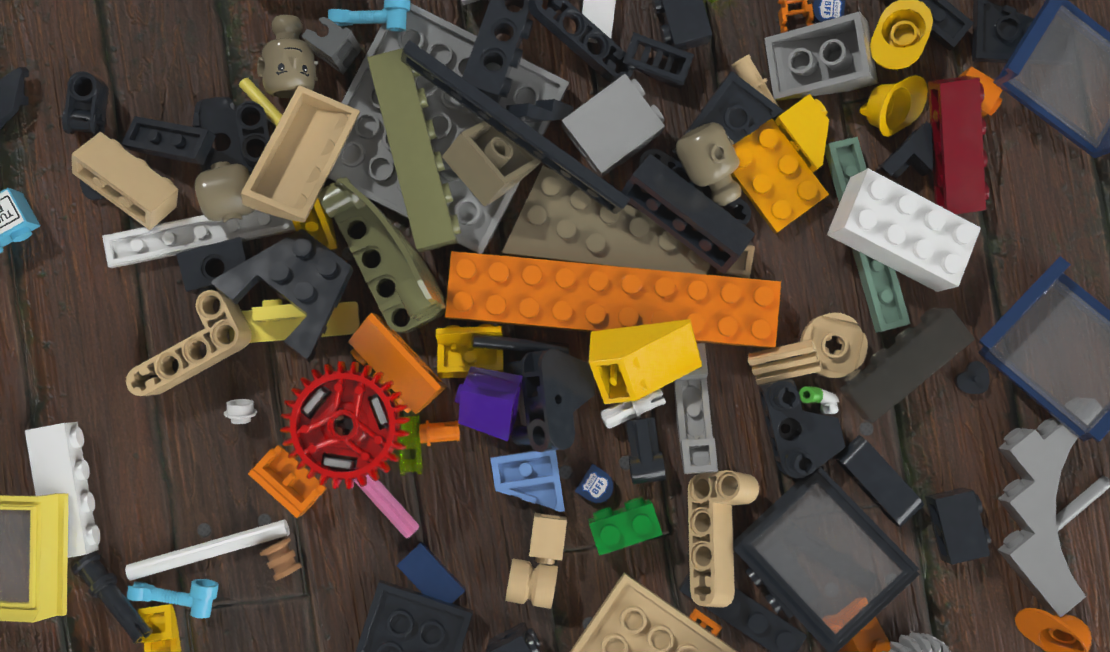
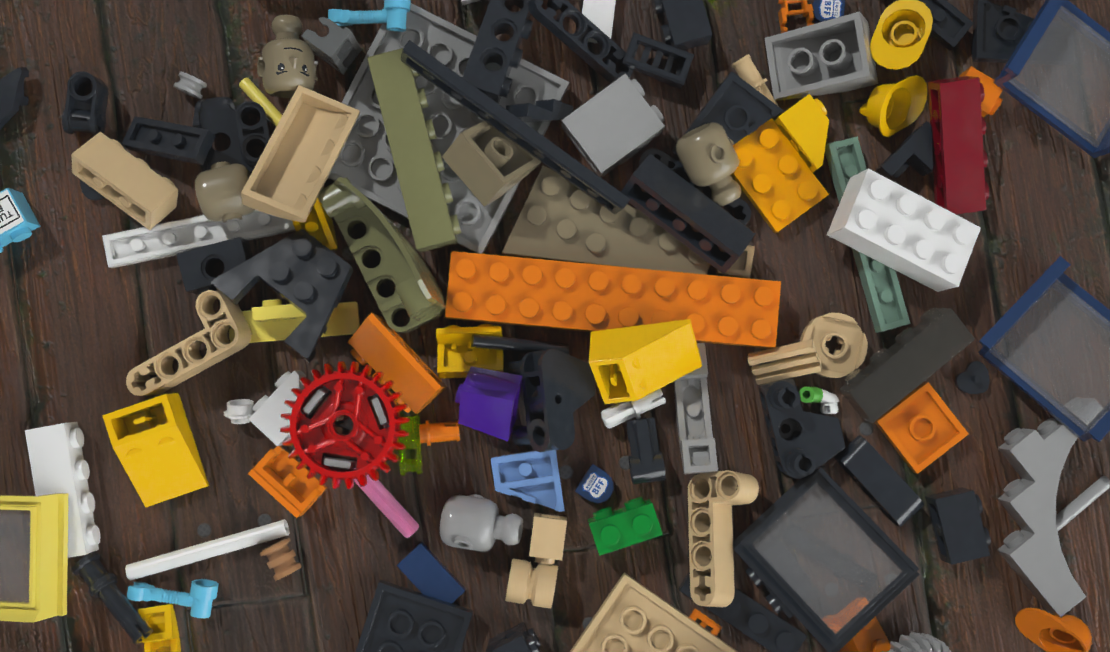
(157, 448): none -> yellow slope
(190, 85): none -> light grey bush
(270, 408): none -> white slope
(476, 524): none -> light grey piece
(921, 427): none -> orange plate

